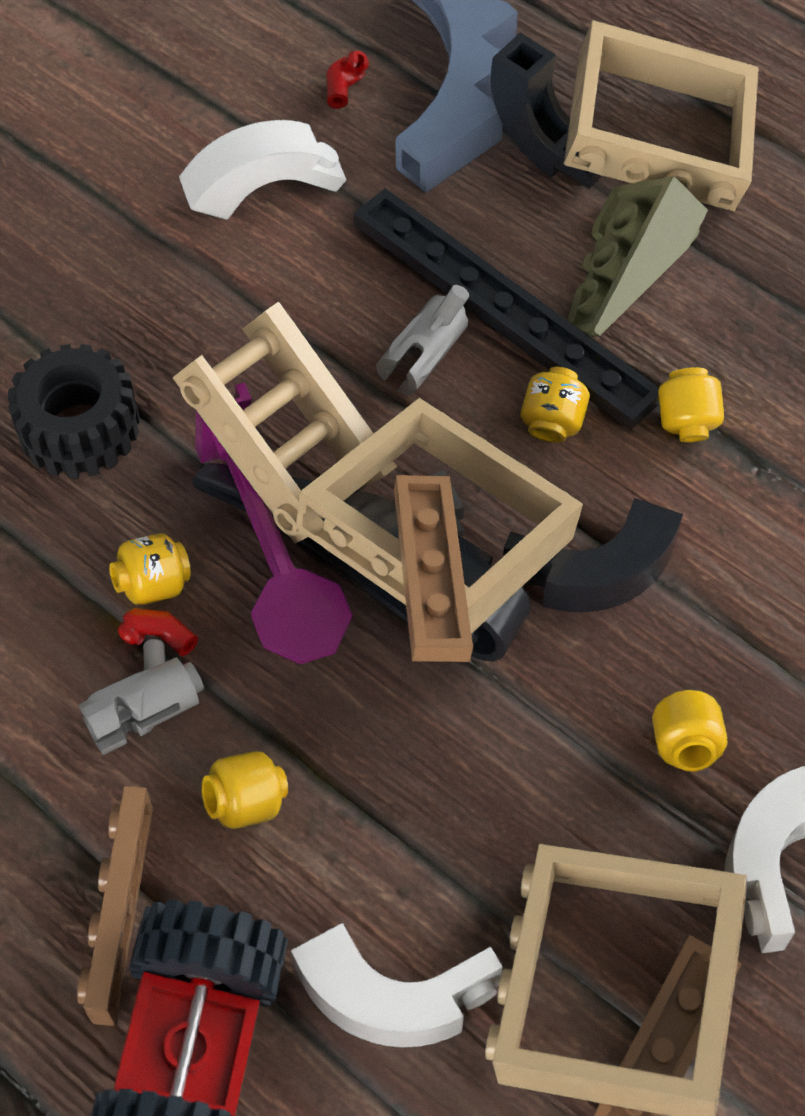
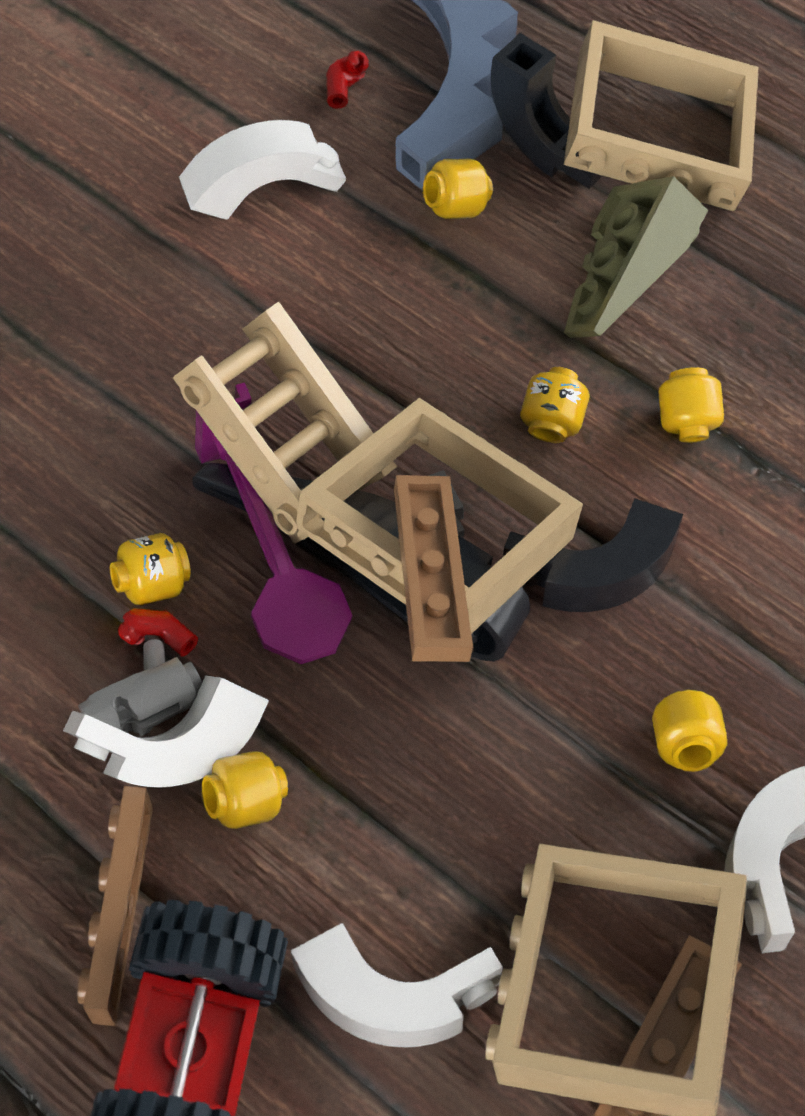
(67, 380): black tyre -> none
(214, 728): none -> white arch
(433, 332): light grey piece -> none
(457, 188): none -> yellow head
(508, 307): black plate -> none

